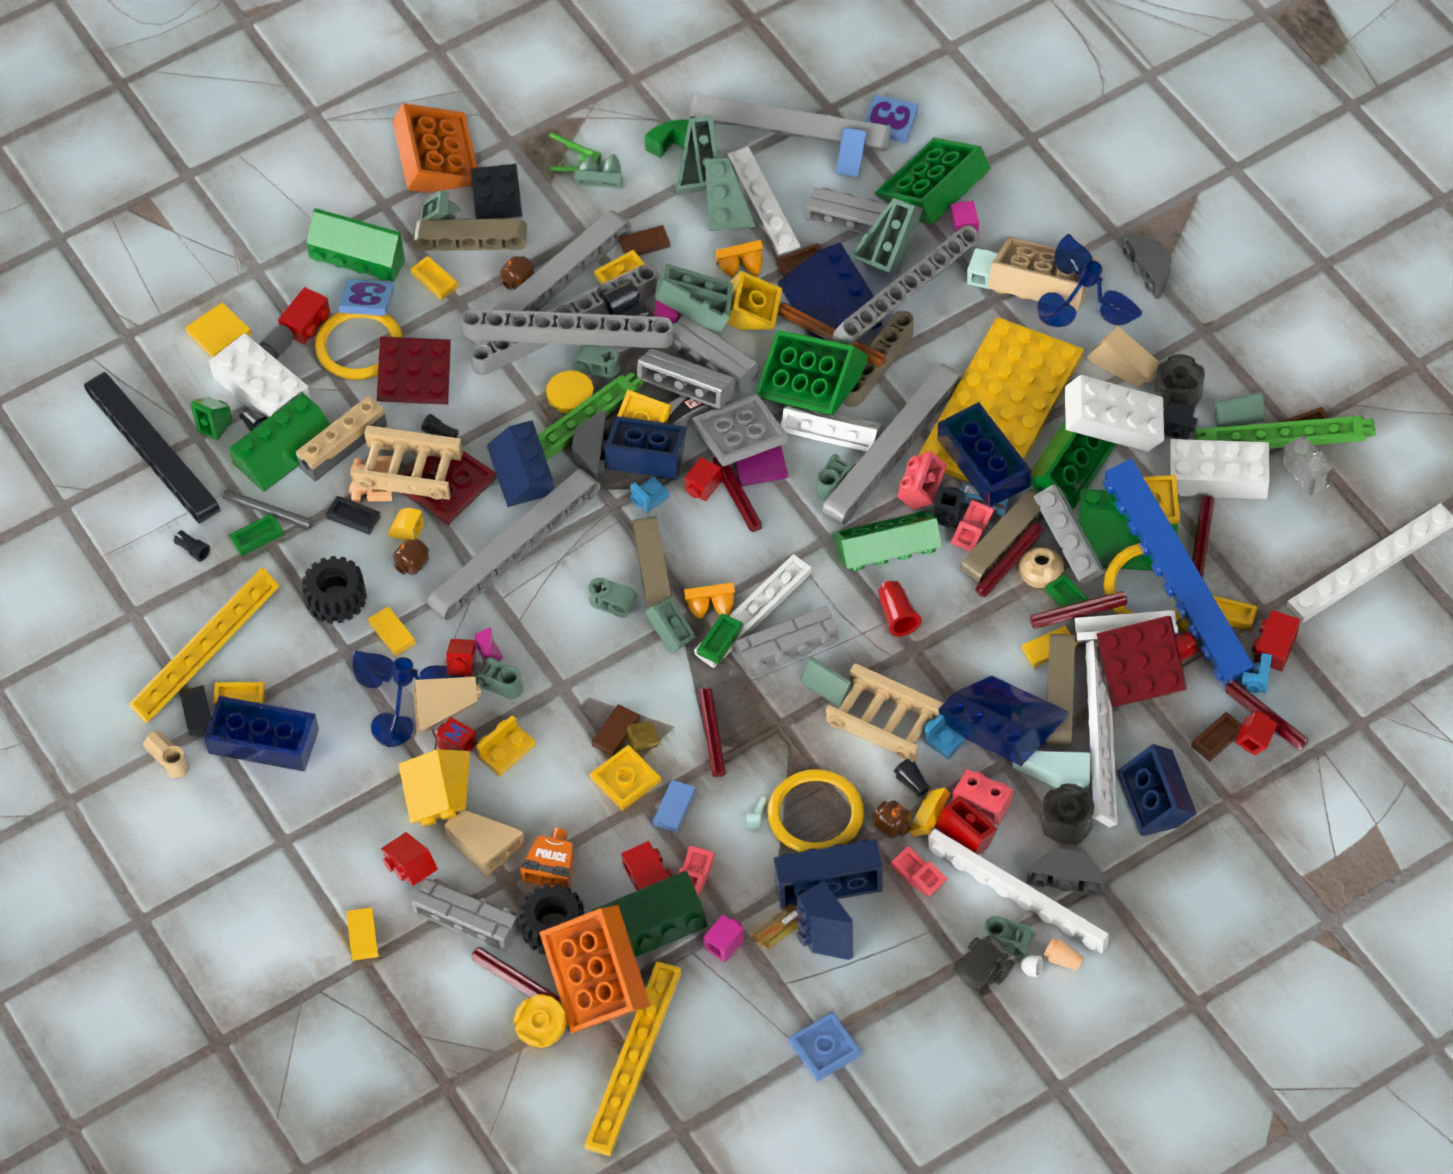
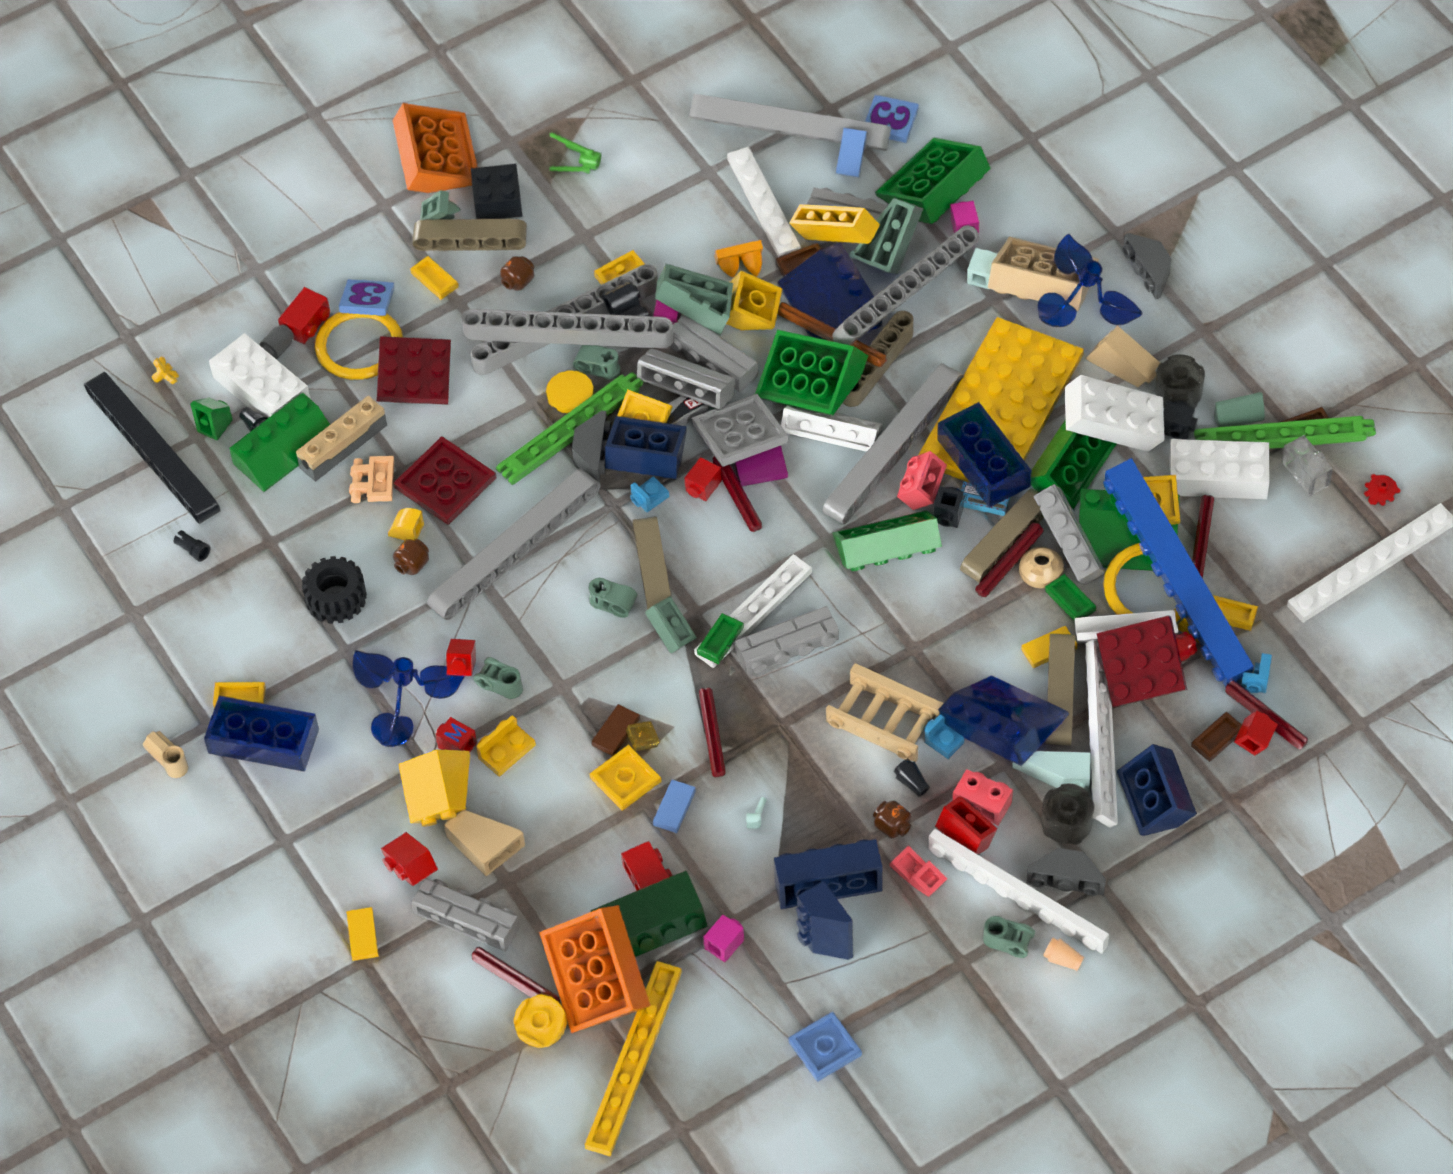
(164, 371): none -> yellow plant
(195, 709): black slope -> none
(204, 645): yellow plate -> none
(217, 329): yellow tile -> none
(256, 534): green tile -> none
(267, 508): dark grey bar -> none
(353, 515): black tile -> none
(355, 245): slope -> none
(391, 631): yellow tile -> none
(408, 442): tan fence -> none
(436, 427): black pin -> none
(442, 698): tan slope -> none
(486, 645): dark pink slope -> none
(520, 464): dark blue slope -> none
(545, 902): black tyre -> none
(549, 860): orange torso -> none
(567, 265): light grey beam -> none
(609, 176): sand green tile -> none
(645, 241): reddish brown tile -> none
(664, 135): green brick -> none
(698, 146): sand green wedge -> none
(698, 865): coral slope -> none
(721, 596): light orange tile -> none
(724, 197): sand green wedge -> none
(776, 928): clear yellow tile -> none
(794, 780): yellow wedge -> none
(826, 682): sand green slope -> none
(832, 475): sand green piece -> none
(834, 223): none -> yellow brick
(898, 609): red plant -> none
(929, 812): yellow tile -> none
(972, 526): coral slope -> none
(984, 964): clear smoke brick -> none
(1032, 965): white hinge -> none
(1078, 609): dark red axle -> none
(1276, 639): red brick -> none
(1381, 489): none -> red piece

